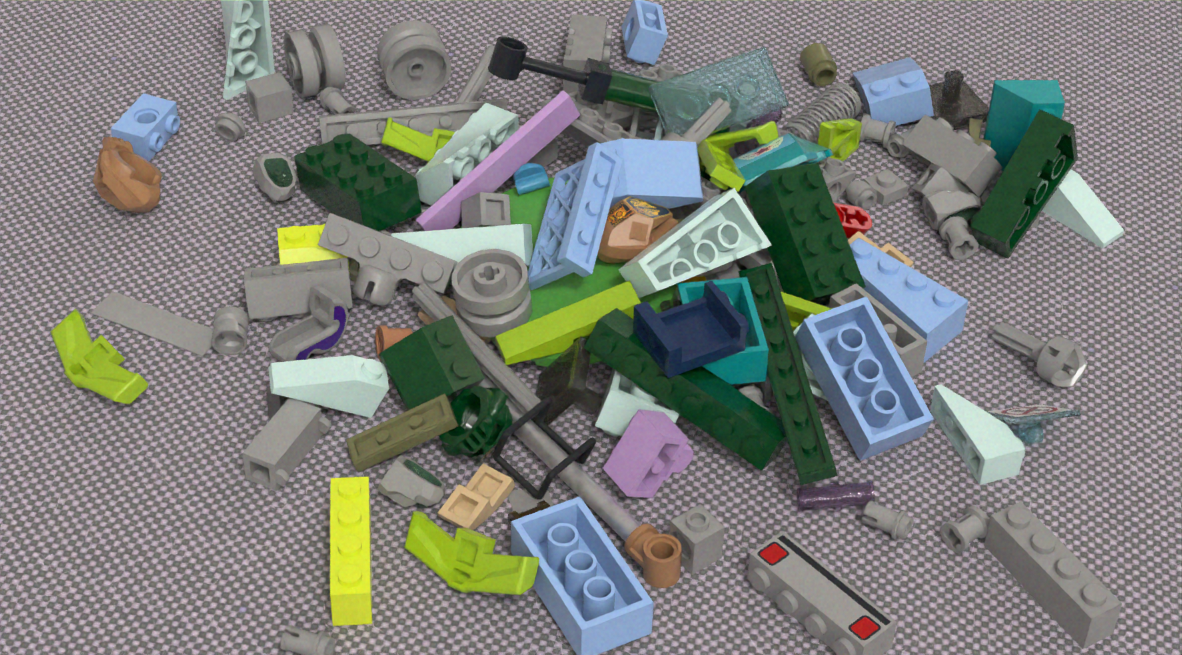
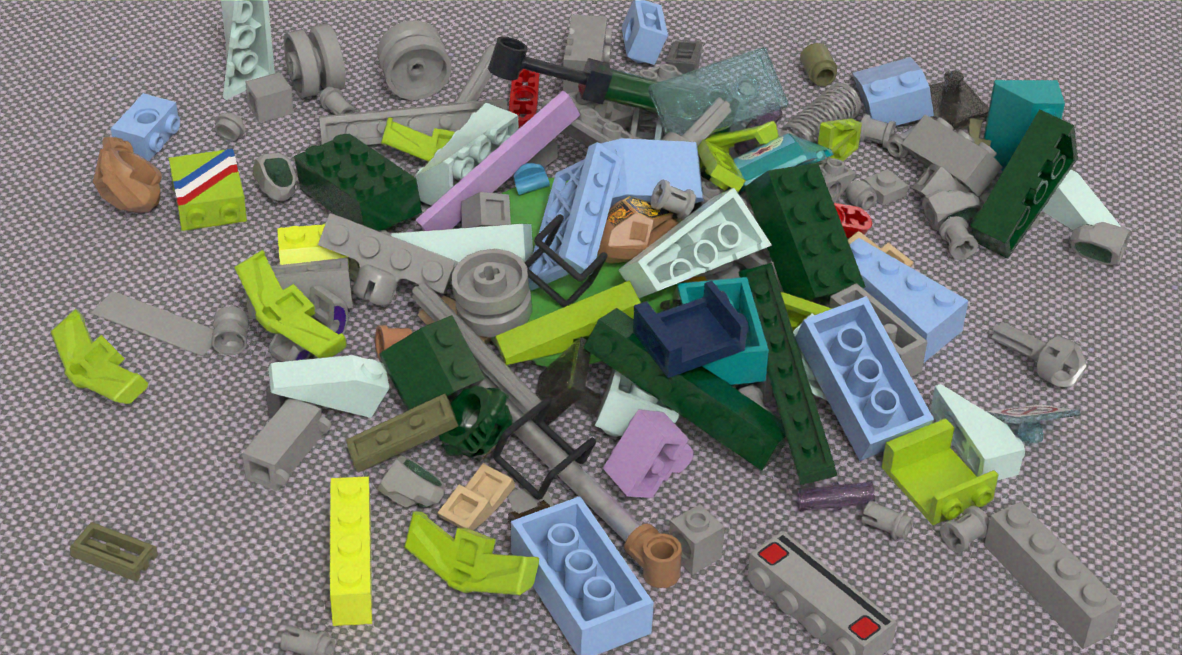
(109, 555): none -> olive tile
(208, 189): none -> lime panel
(286, 310): none -> lime plate
(521, 91): none -> red beam
(544, 247): none -> black piece
(673, 199): none -> light grey bush
(685, 55): none -> flat silver slope
(934, 474): none -> lime panel
(1101, 242): none -> light grey rock

